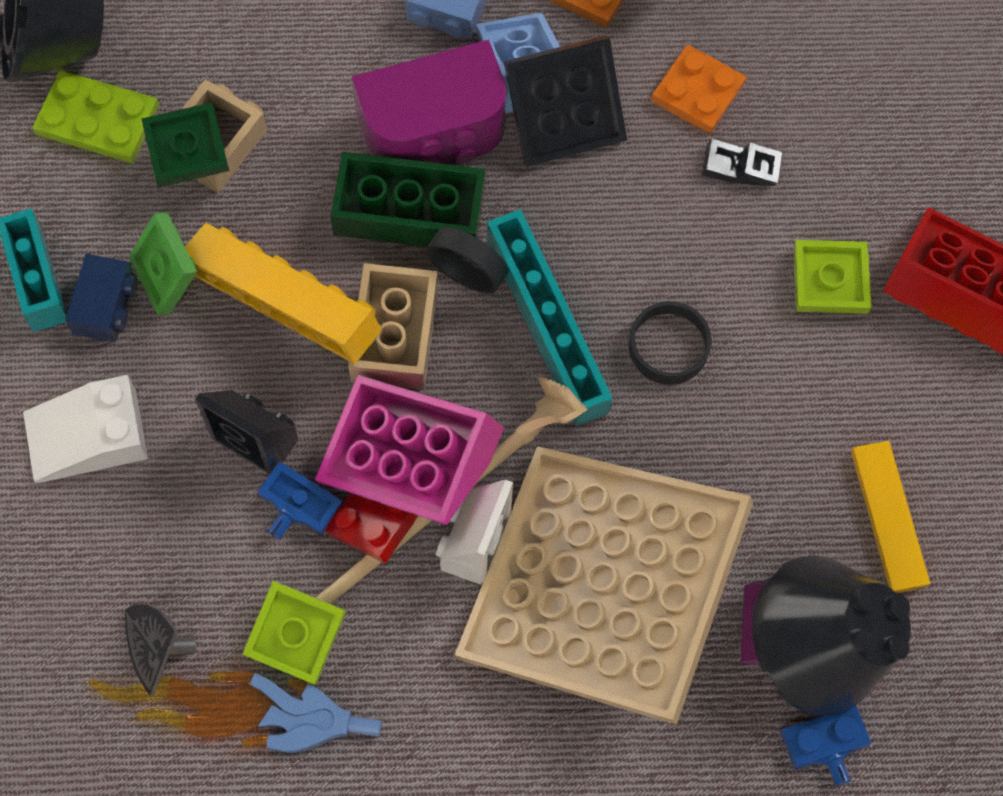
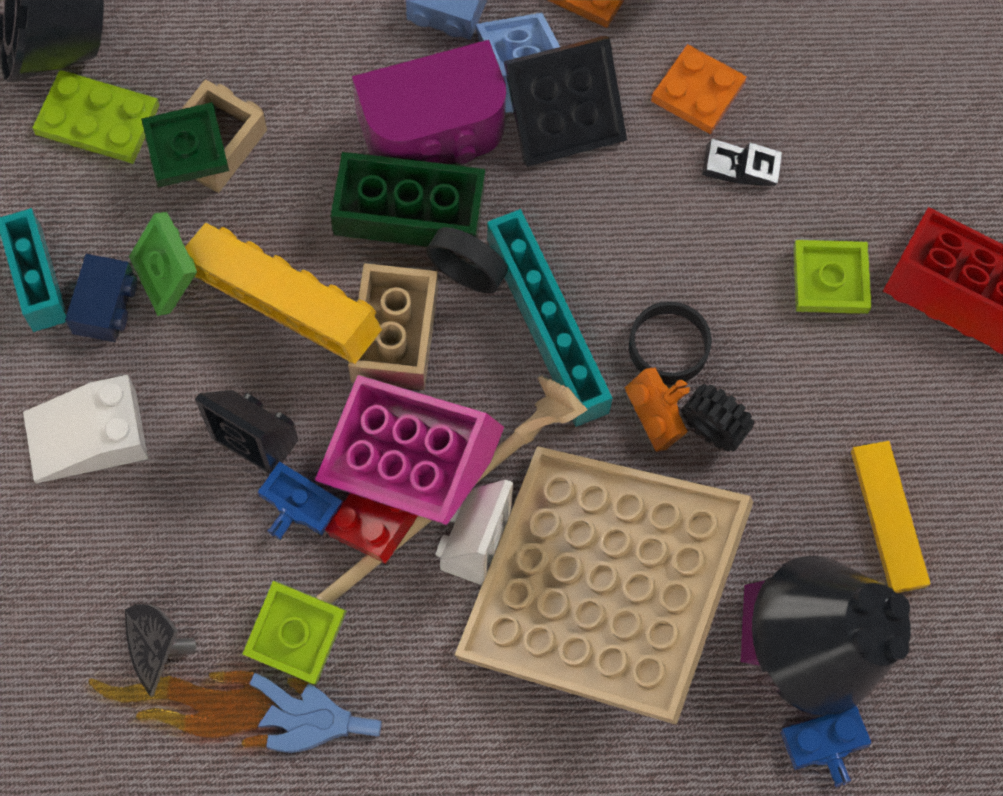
(658, 407): none -> orange plate
(717, 417): none -> black tyre

